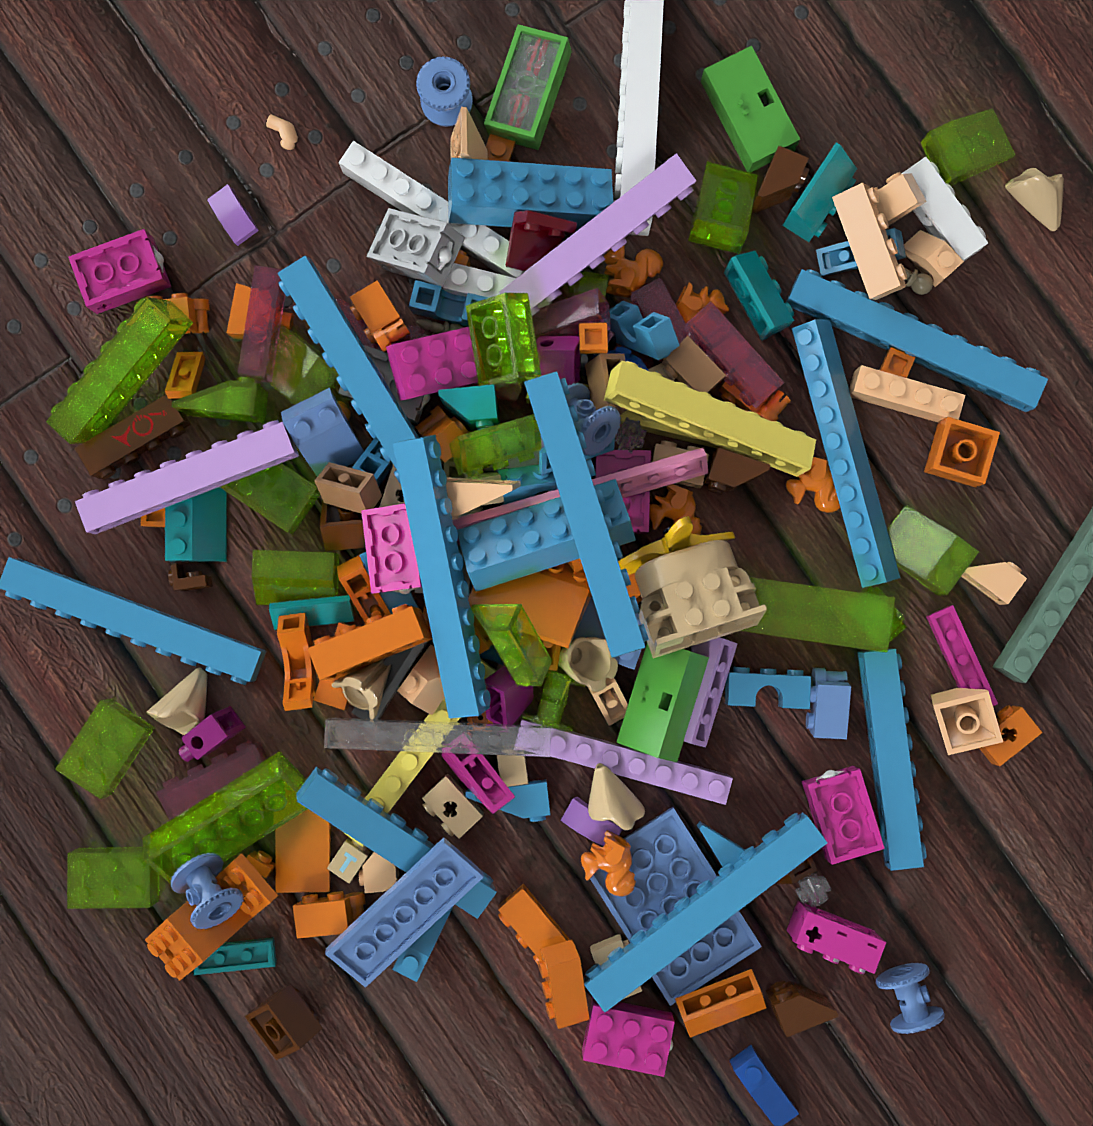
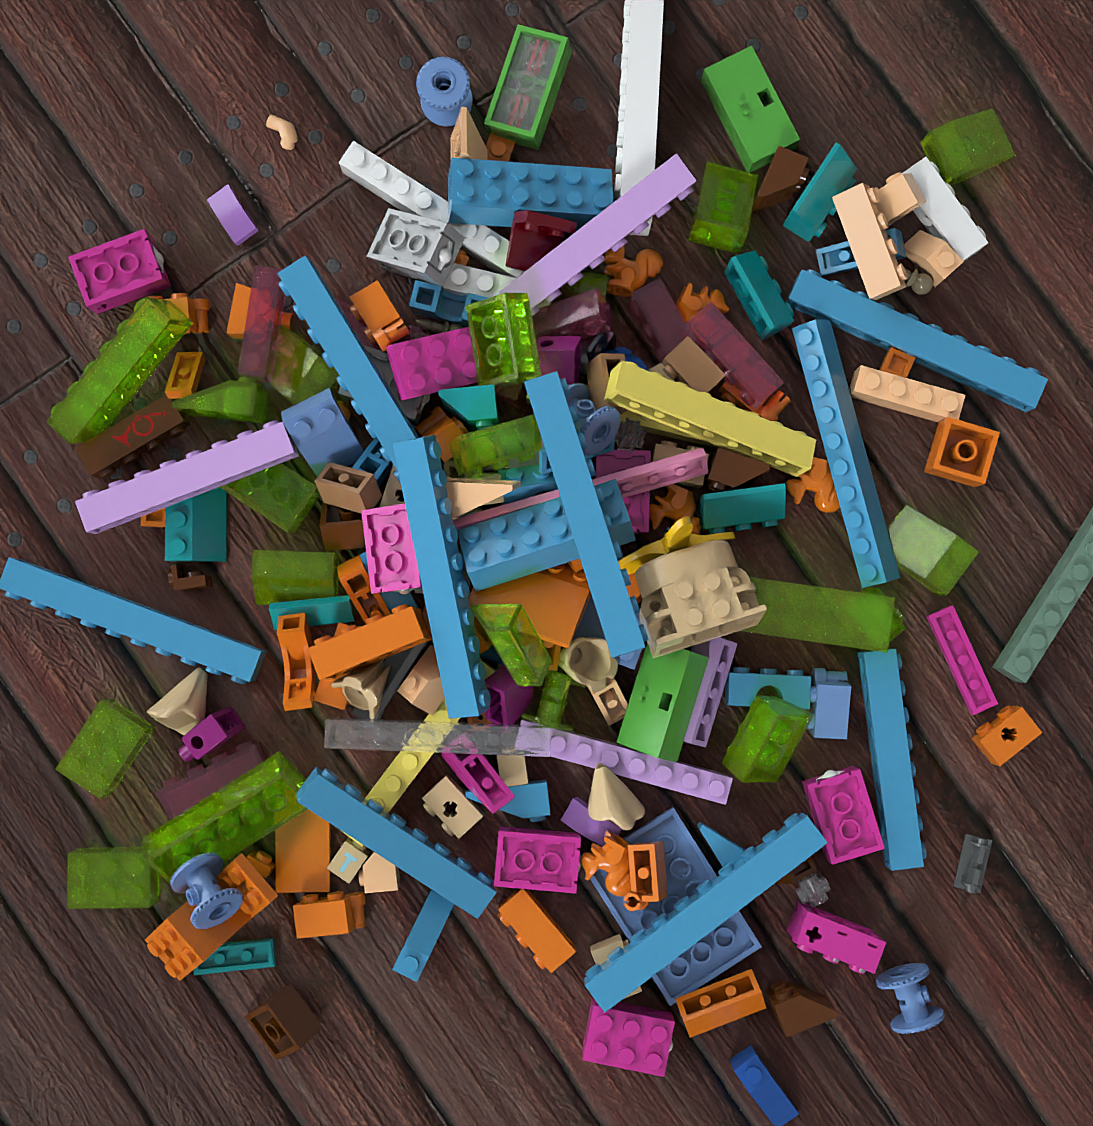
(404, 912): medium blue plate -> none
(537, 859): none -> dark pink piece
(563, 984): orange brick -> none
(593, 338): orange plate -> none
(646, 875): none -> orange hinge
(649, 336): dark azure arch -> none
(742, 508): none -> teal slope
(766, 740): none -> clear neon green slope
(966, 719): light nougat slope -> none
(972, 863): none -> dark grey hinge
(996, 580): light nougat slope -> none
(1039, 195): tan hat -> none

